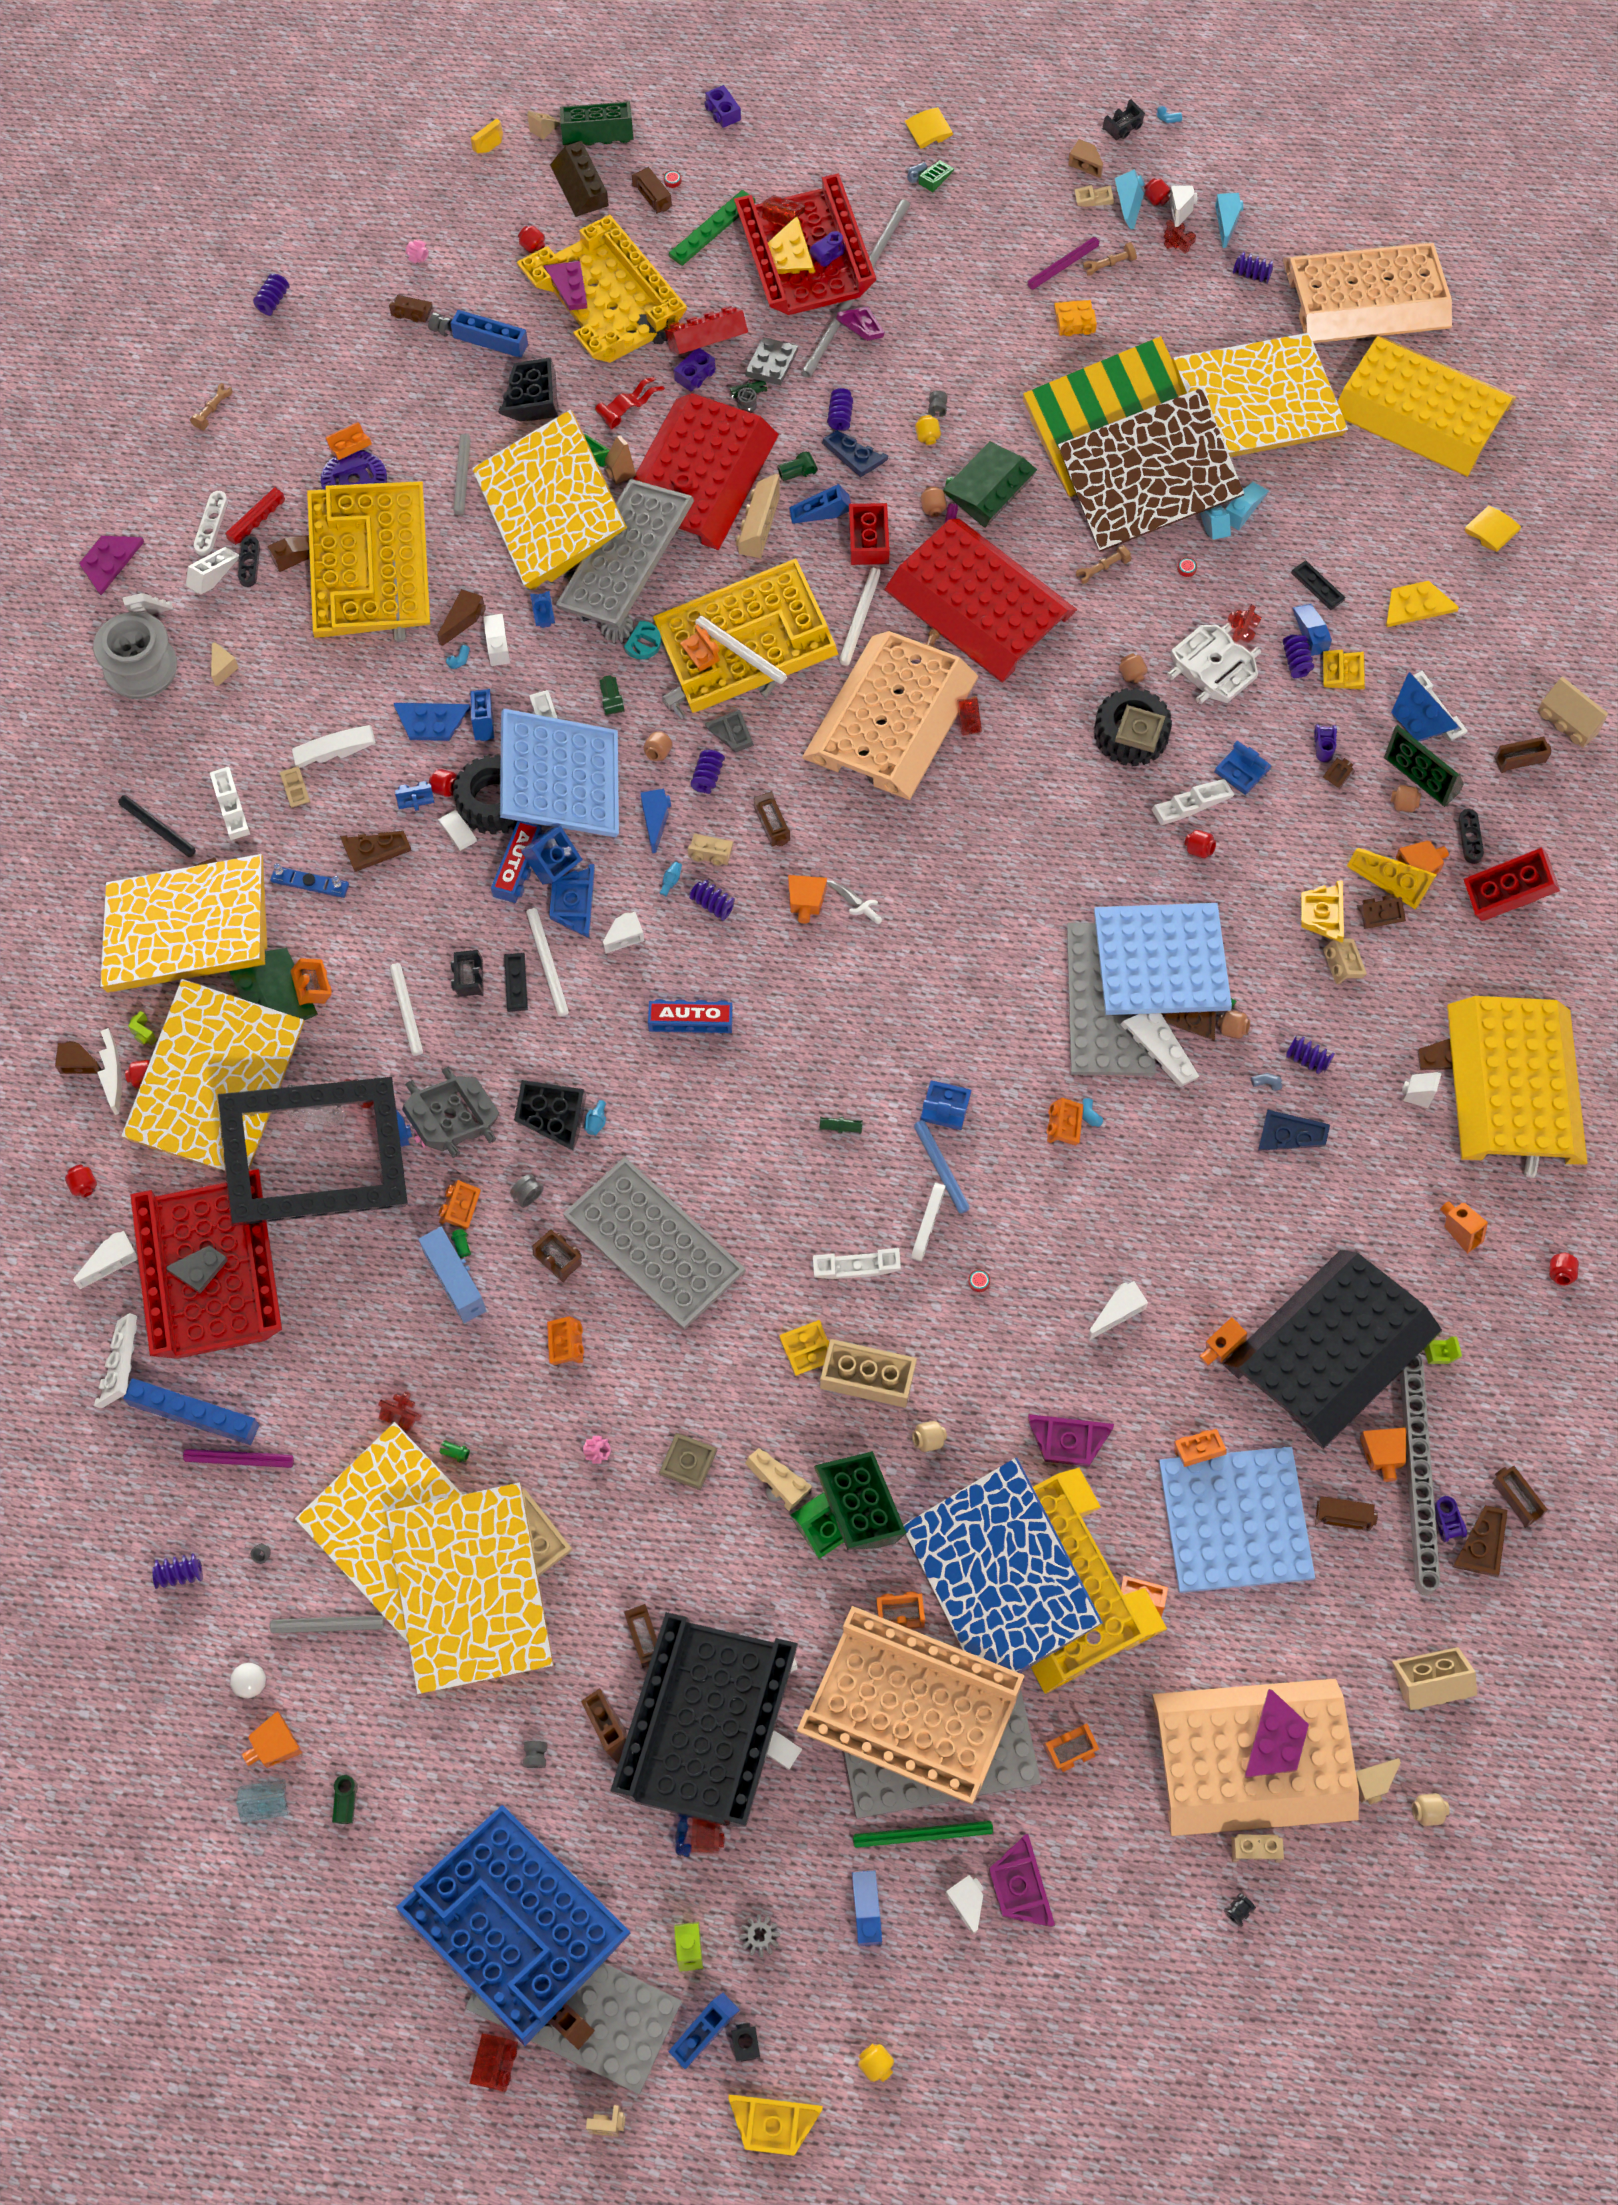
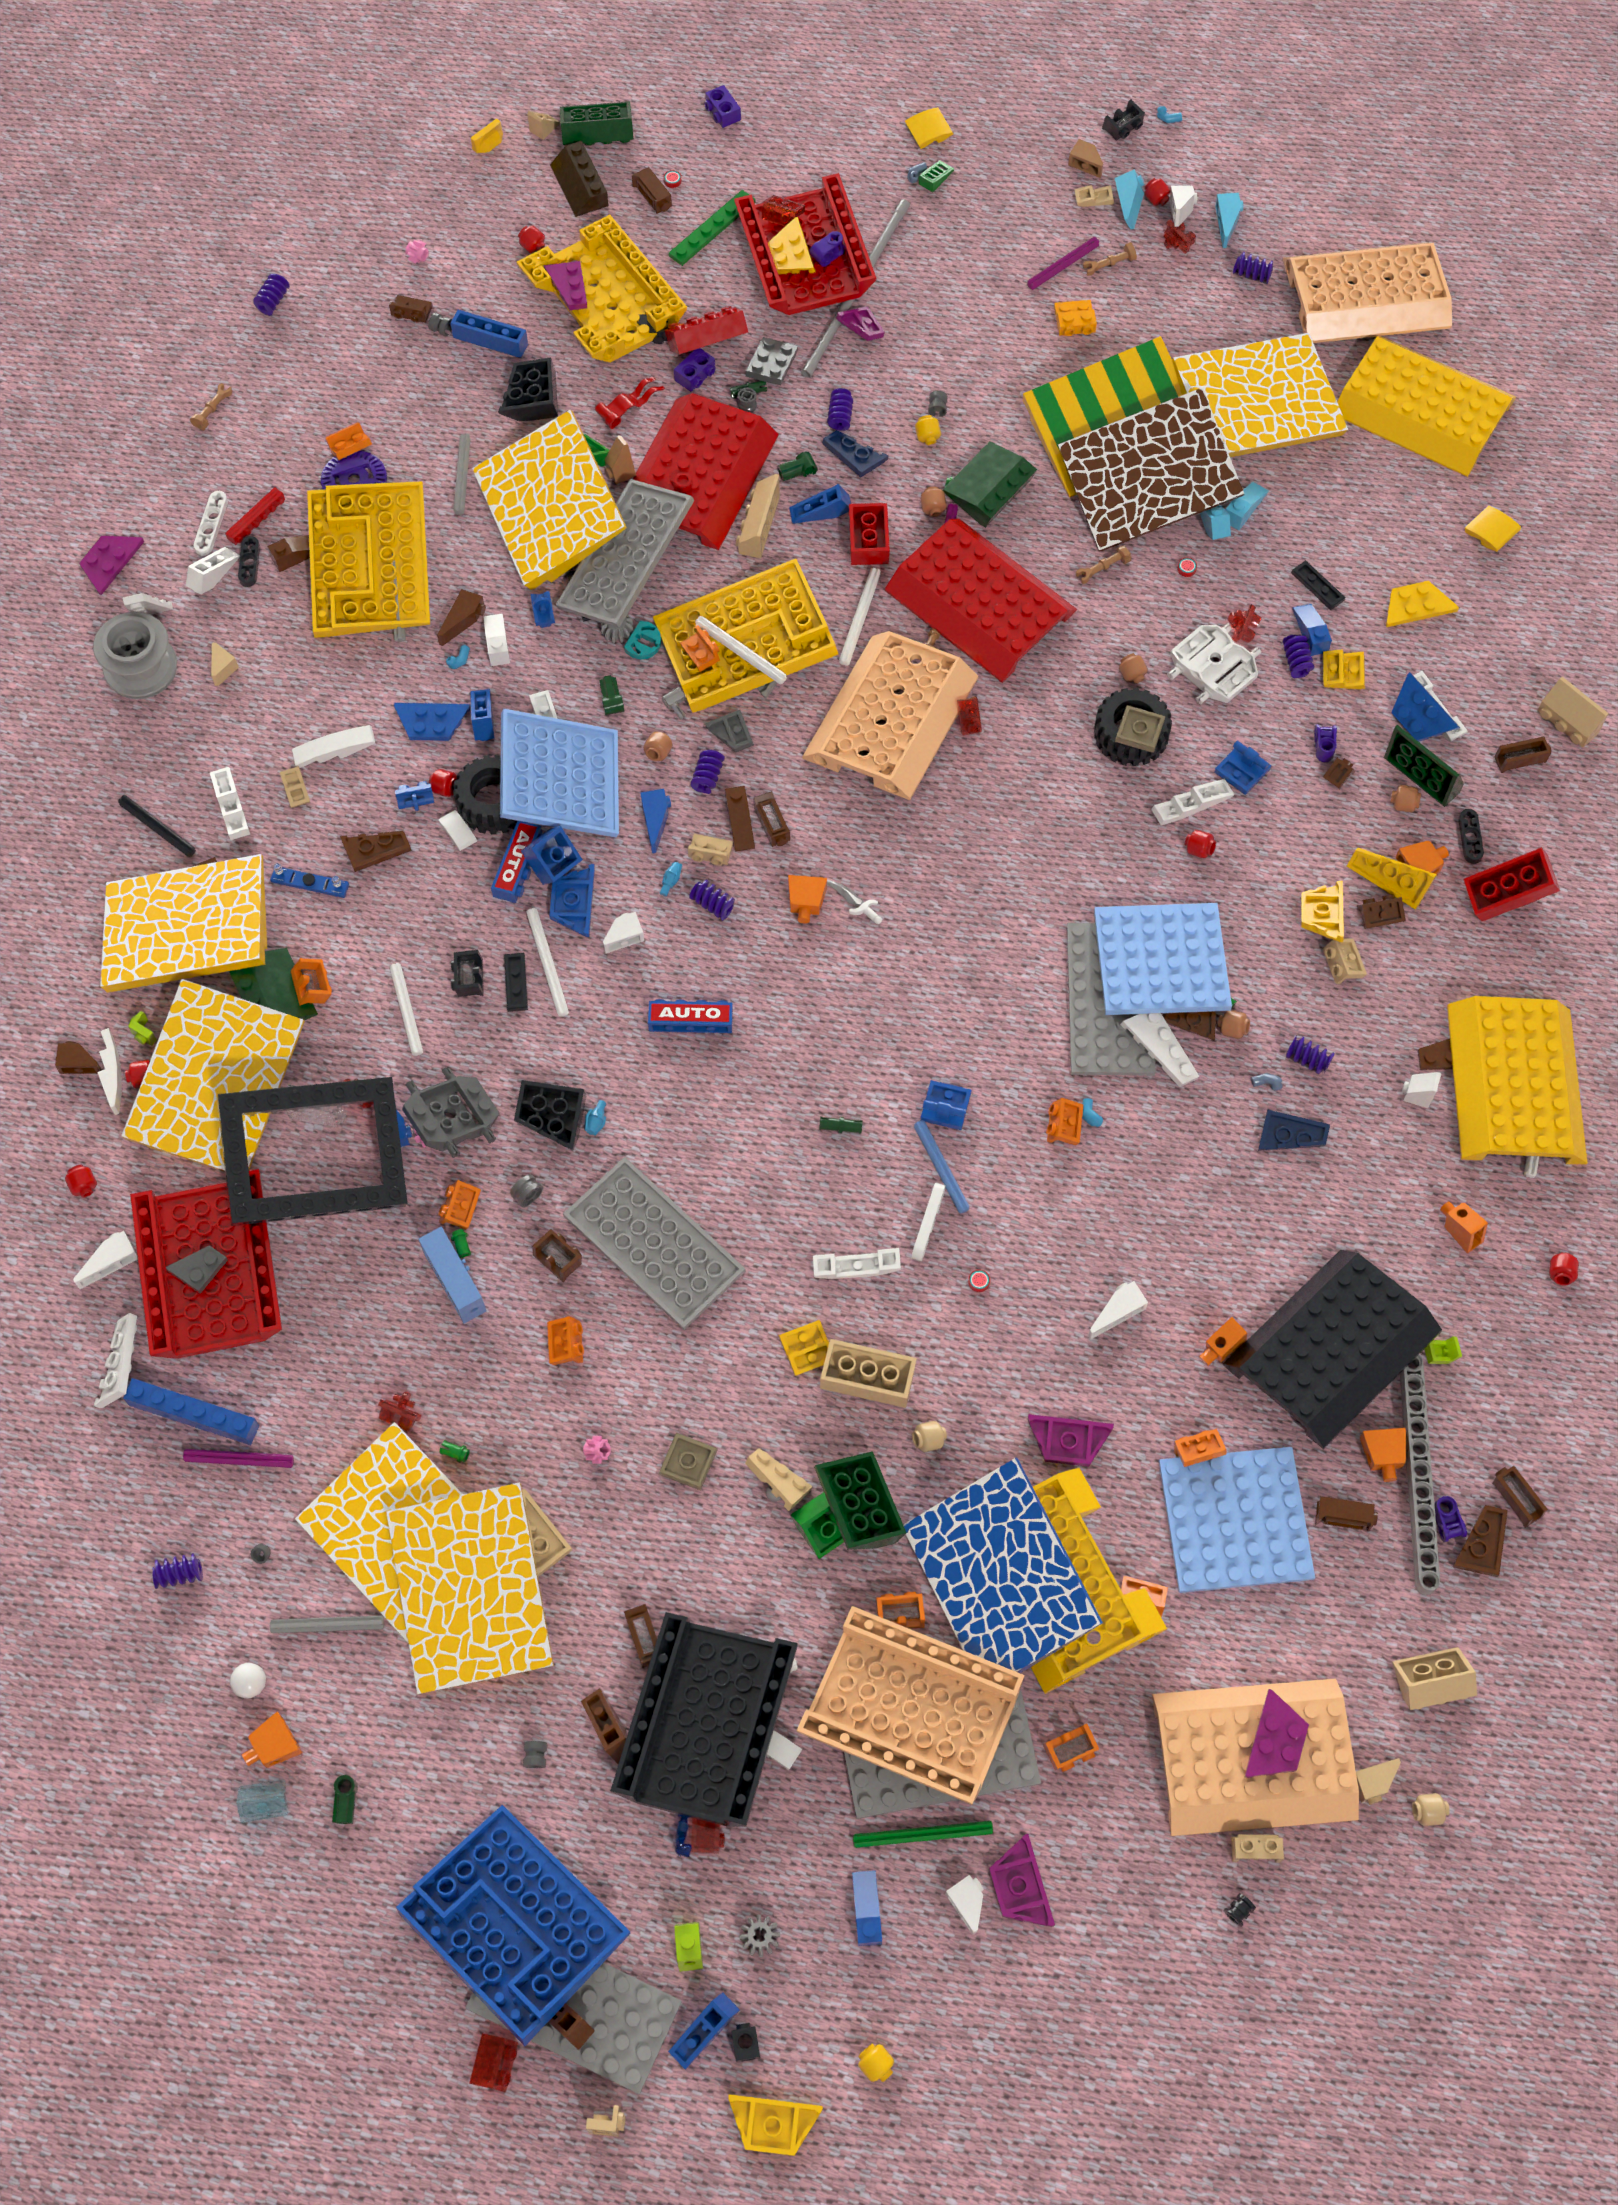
(739, 818): none -> reddish brown slope

